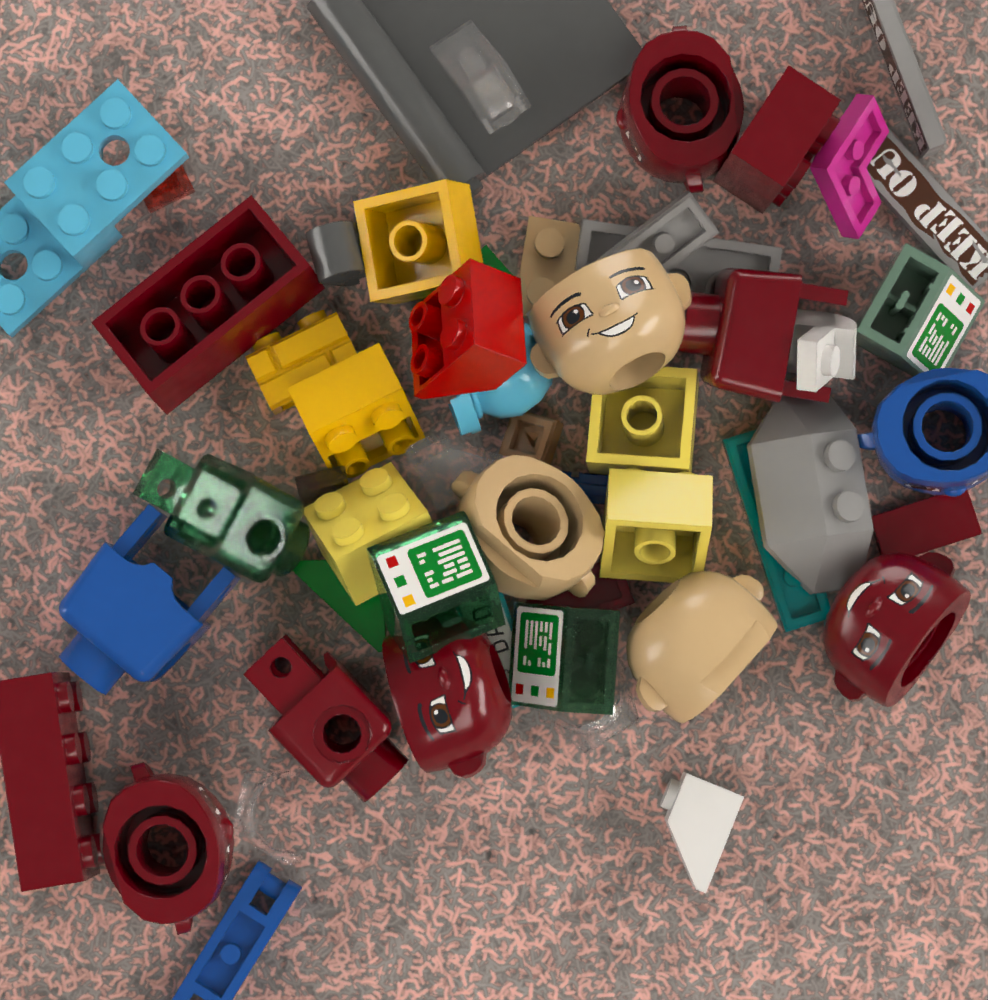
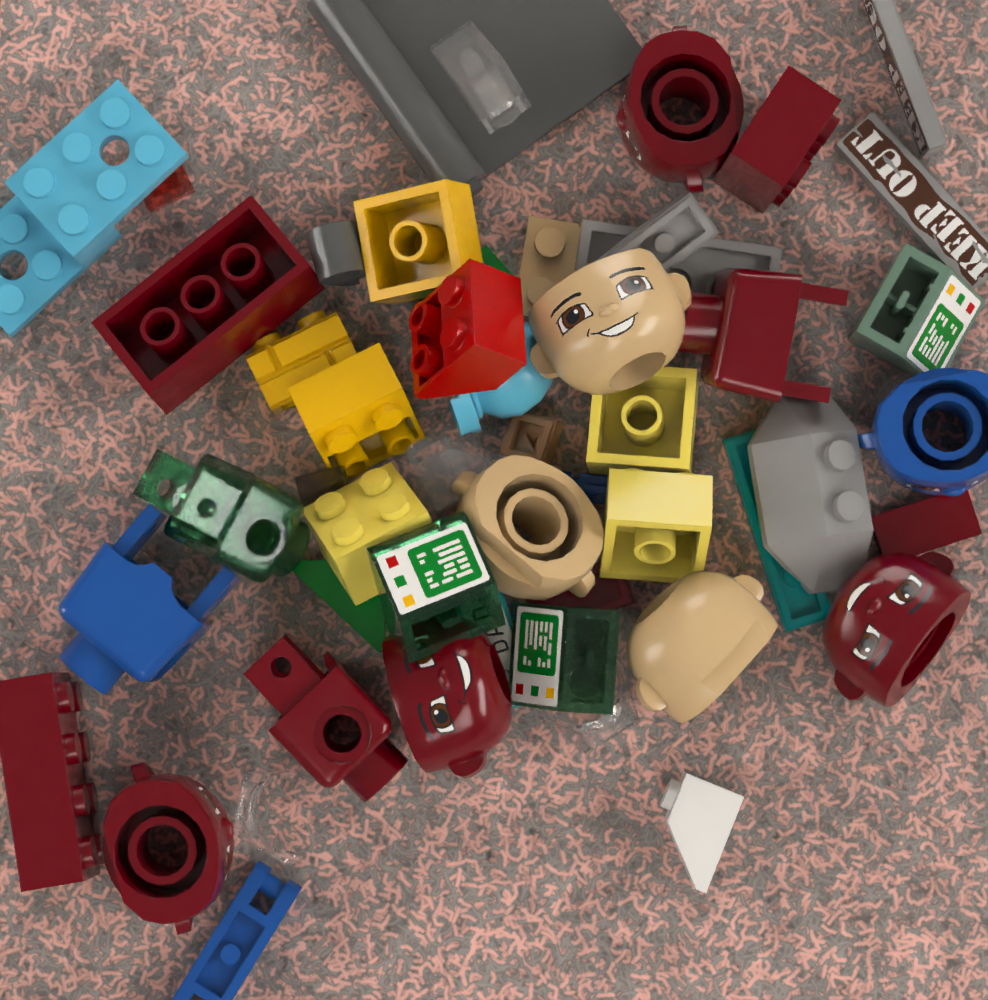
(822, 349): white brick -> none
(843, 164): dark pink plate -> none

